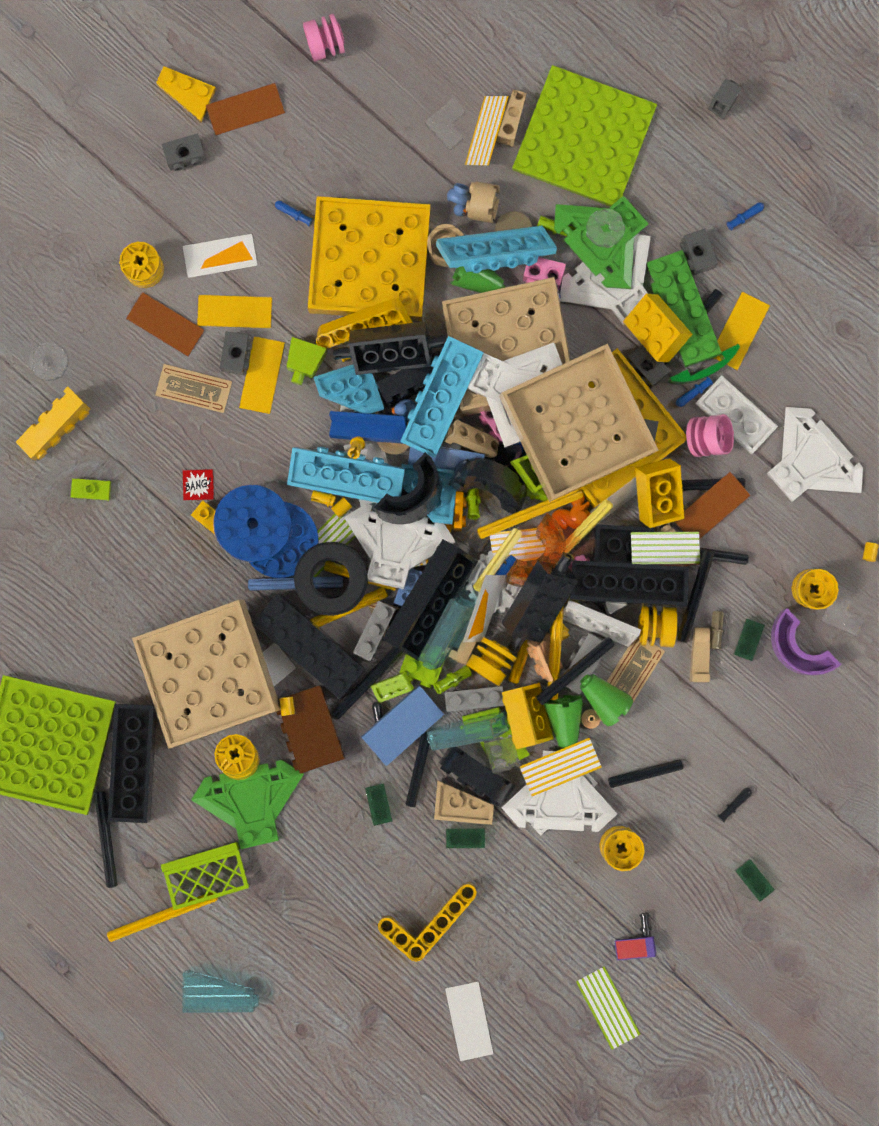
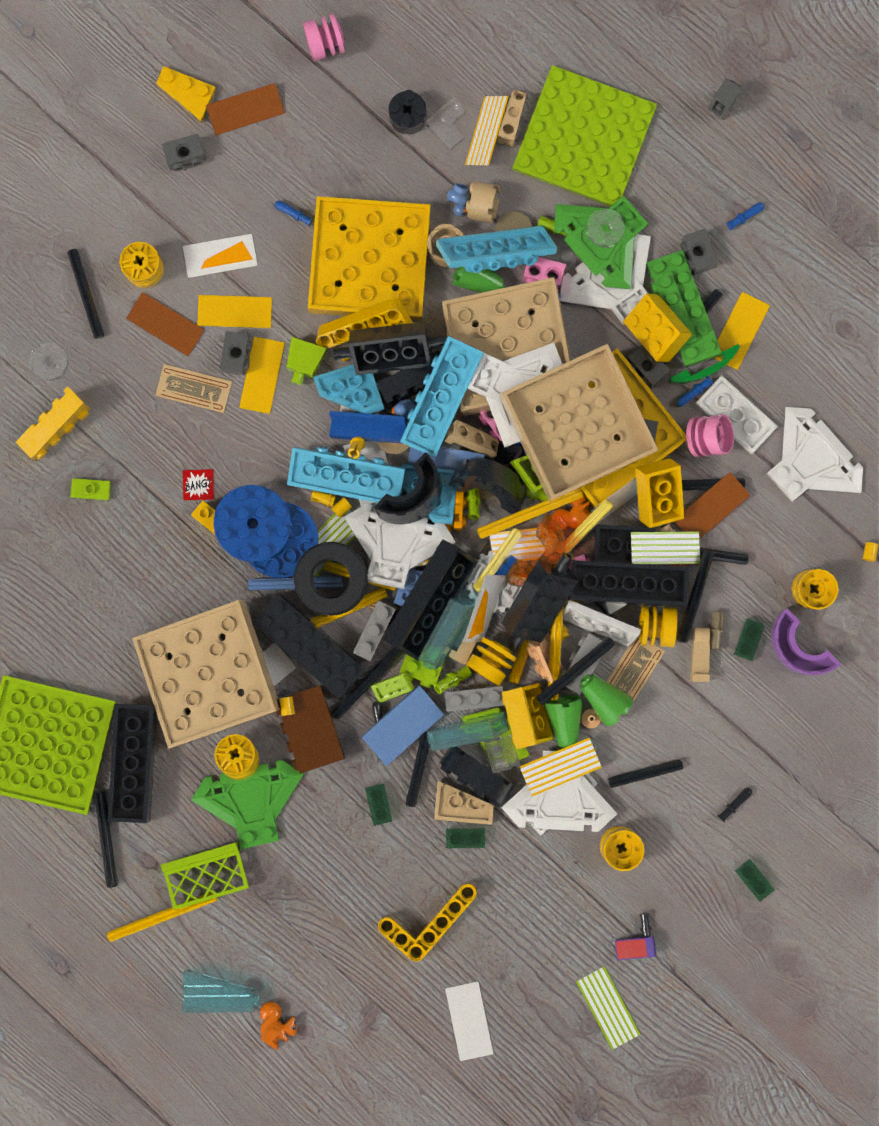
(85, 293): none -> black axle
(271, 1028): none -> orange animal
(409, 102): none -> black brick

